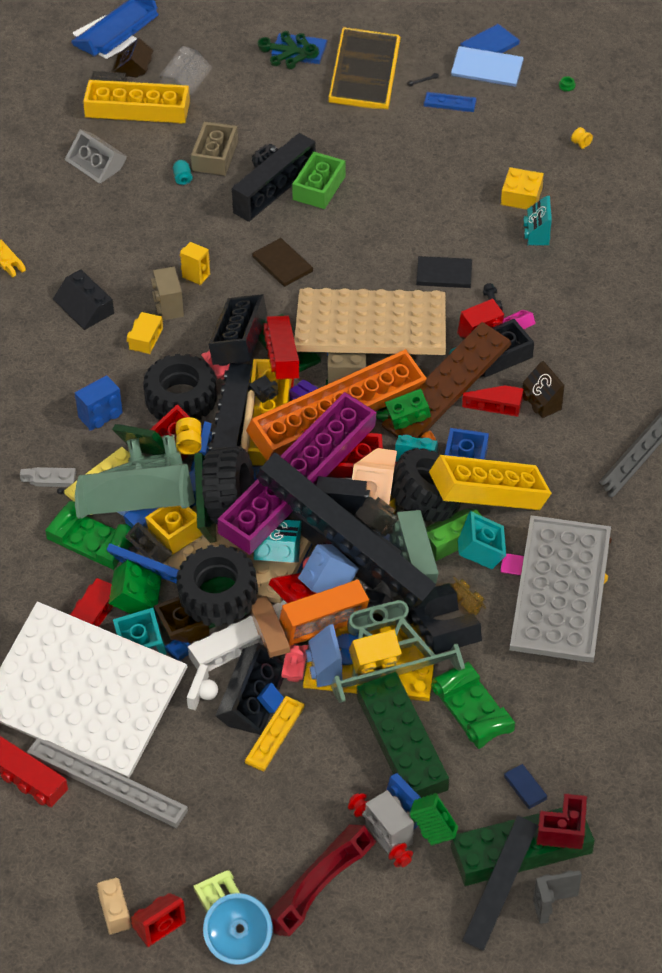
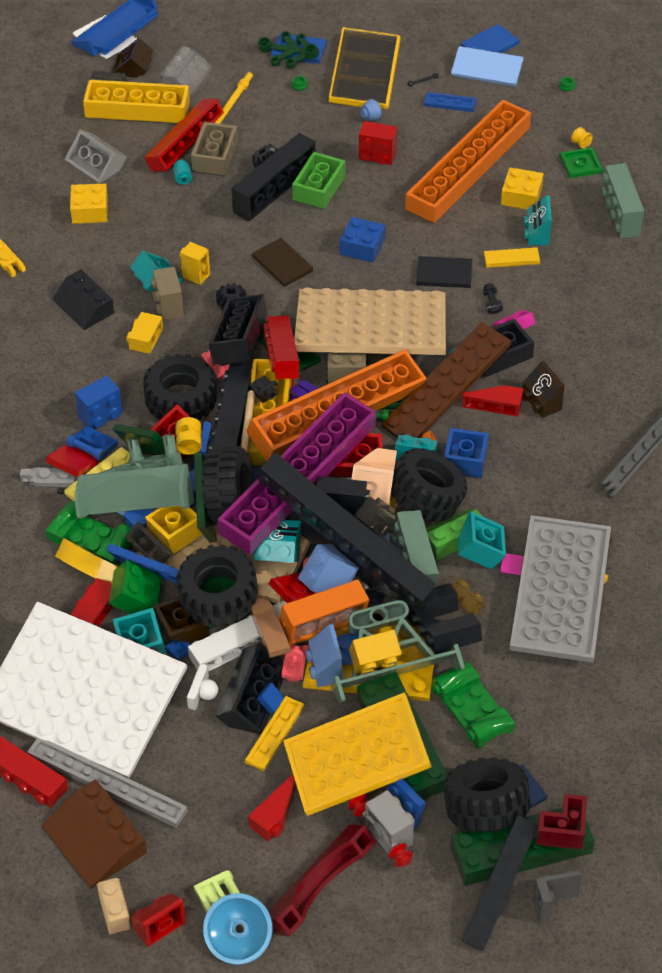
(72, 460): none -> red tile
(85, 561): none -> yellow slope
(89, 203): none -> yellow brick
(93, 442): none -> blue plate
(94, 834): none -> reddish brown slope
(144, 267): none -> teal slope
(183, 135): none -> red brick
(228, 291): none -> black gear
(242, 85): none -> yellow bar
(271, 814): none -> red slope
(299, 83): none -> green plate
(356, 754): none -> yellow plate
(362, 239): none -> blue brick
(371, 110): none -> medium blue cone
(377, 143): none -> red brick
(408, 409): green brick -> none
(433, 819): green brick -> none
(468, 161): none -> orange brick
(486, 312): red slope -> none
(486, 794): none -> black tyre
(489, 482): yellow brick -> none
(511, 257): none -> yellow tile
(581, 162): none -> green tile
(622, 201): none -> sand green brick

